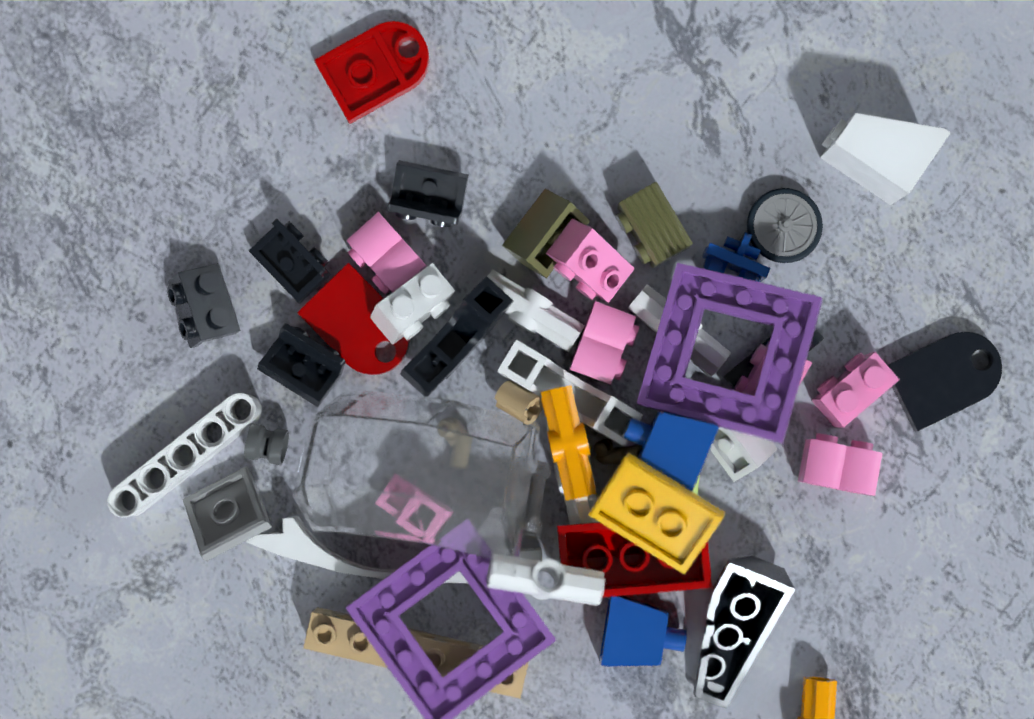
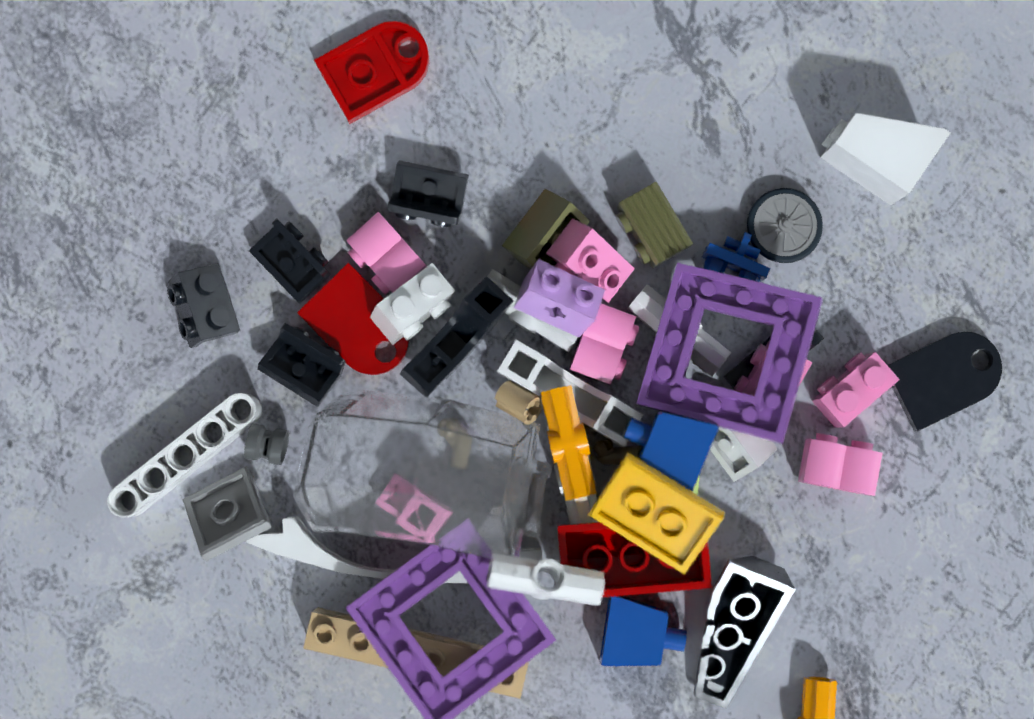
(559, 298): none -> lavender brick

